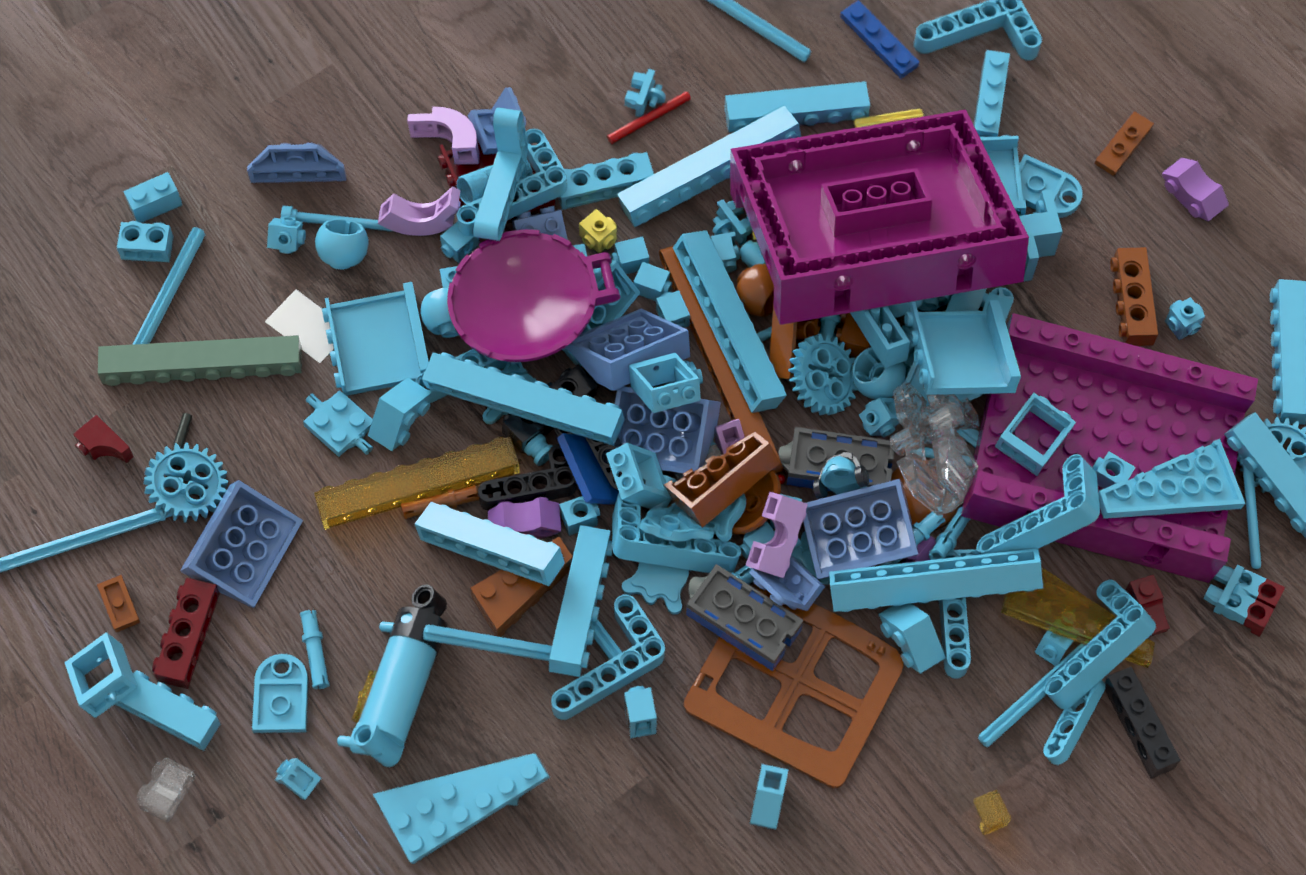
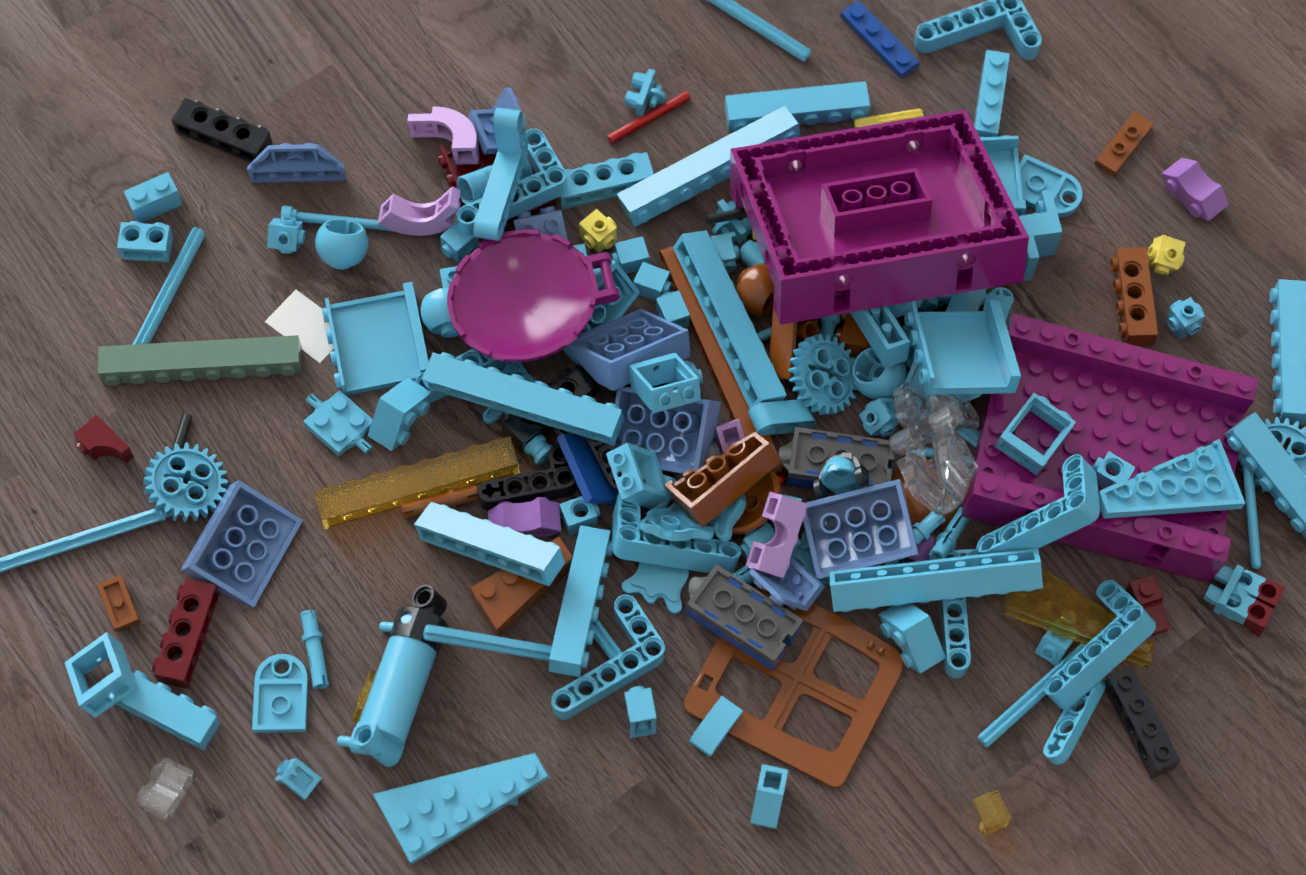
(229, 141): none -> black brick
(716, 726): none -> medium azure slope
(726, 216): none -> pearl dark grey bar
(780, 417): none -> medium azure beam
(1166, 254): none -> light yellow brick

